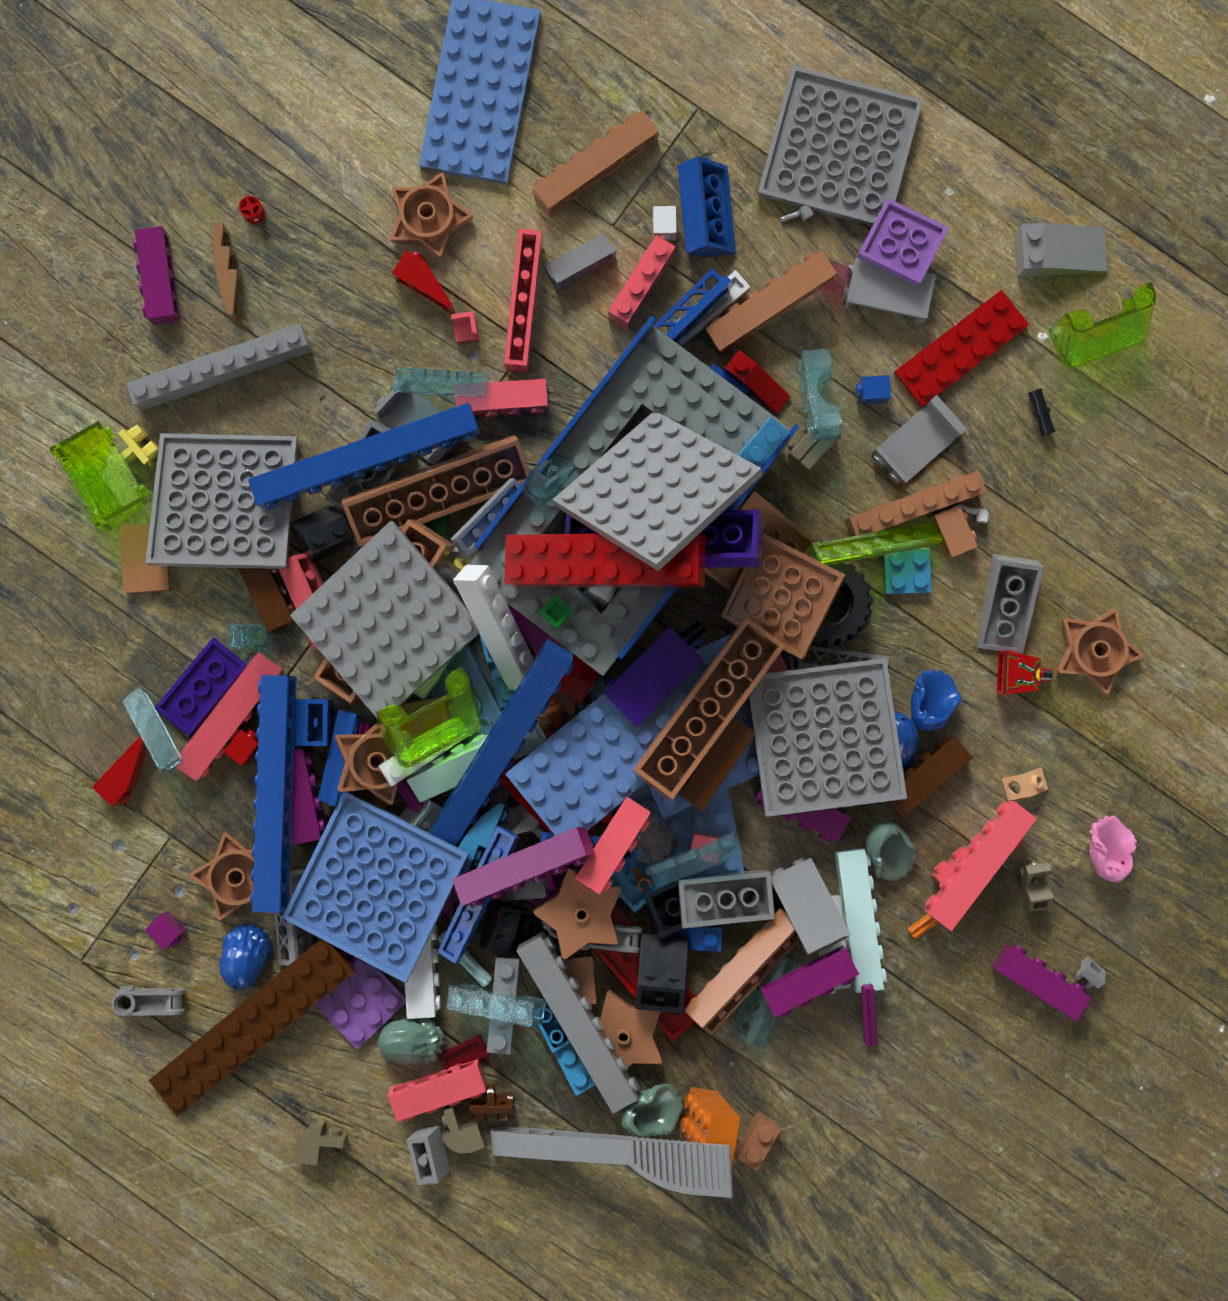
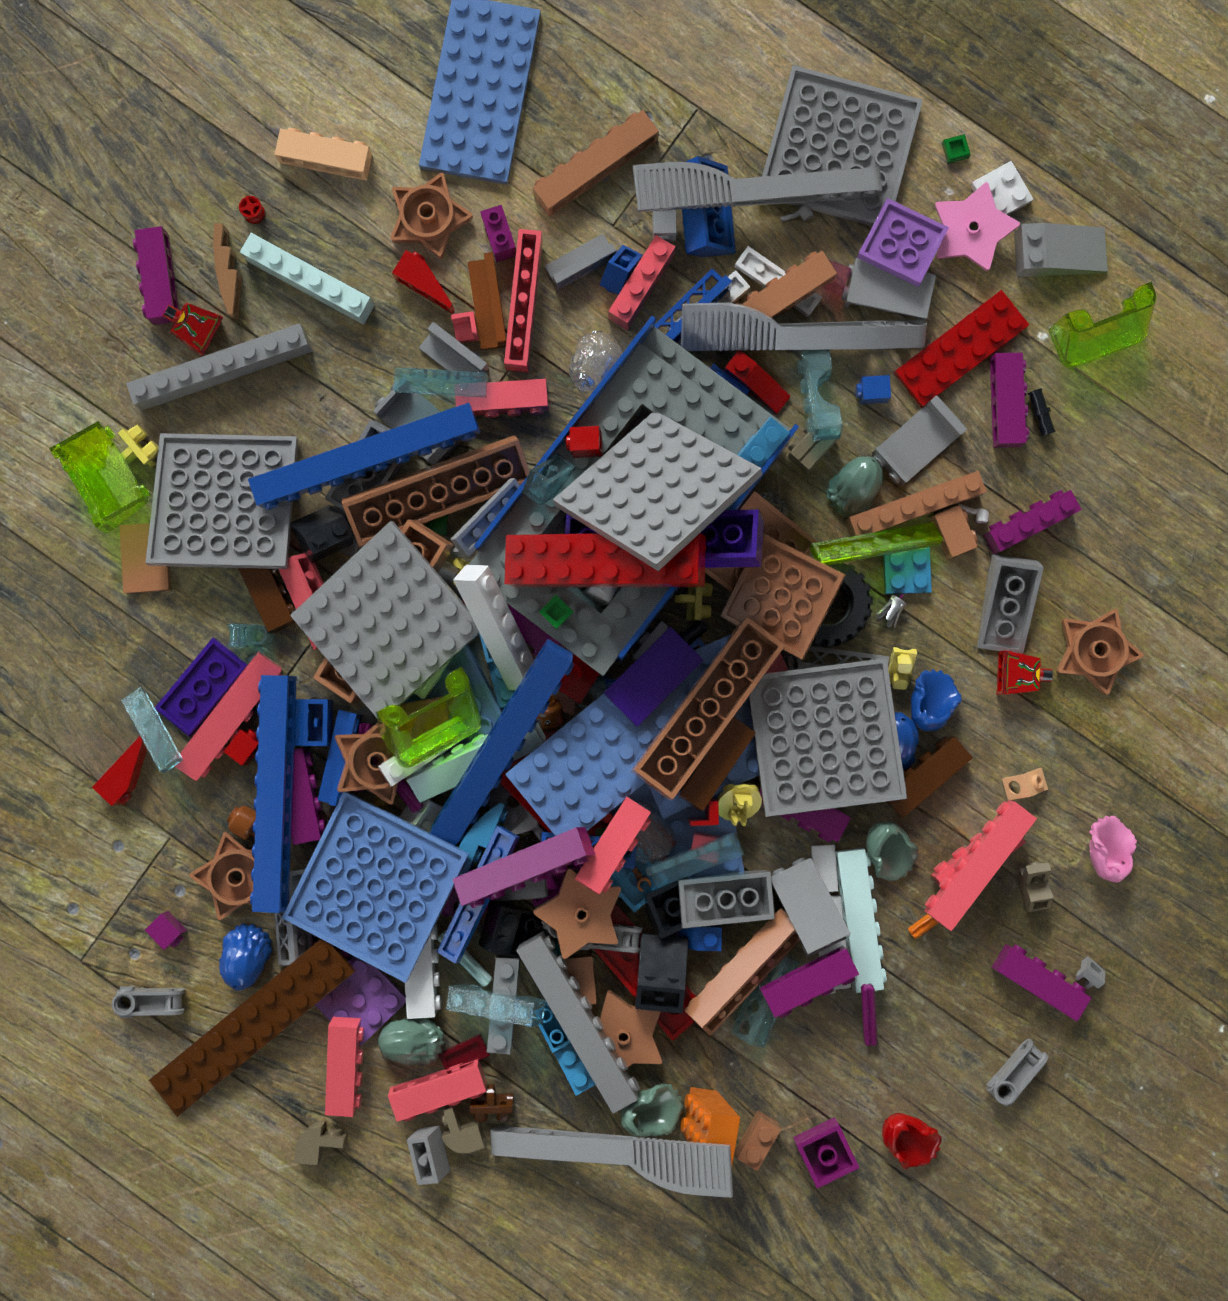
(193, 326): none -> red torso
(242, 821): none -> dark orange head
(307, 278): none -> light aqua brick
(323, 153): none -> light nougat brick
(343, 1066): none -> coral brick
(450, 352): none -> light grey panel
(487, 302): none -> dark orange panel
(498, 233): none -> magenta brick
(585, 441): none -> red brick
(592, 360): none -> clear piece
(620, 269): none -> blue slope
(648, 639): none -> plate
(694, 608): none -> light yellow hips
(699, 186): none -> light grey piece
(711, 818): none -> red panel
(739, 802): none -> light yellow plate
(745, 328): none -> light grey piece
(763, 270): none -> white plate
(825, 862): none -> white tile
(826, 1152): none -> magenta brick
(855, 486): none -> sand green piece
(894, 606): none -> flat silver piece
(901, 667): none -> light yellow hips
(910, 1140): none -> red piece
(956, 148): none -> green tile
(976, 244): none -> bright pink plate
(1006, 188): none -> white plate
(1008, 400): none -> magenta brick
(1017, 1072): none -> light grey piece
(1027, 524): none -> magenta brick

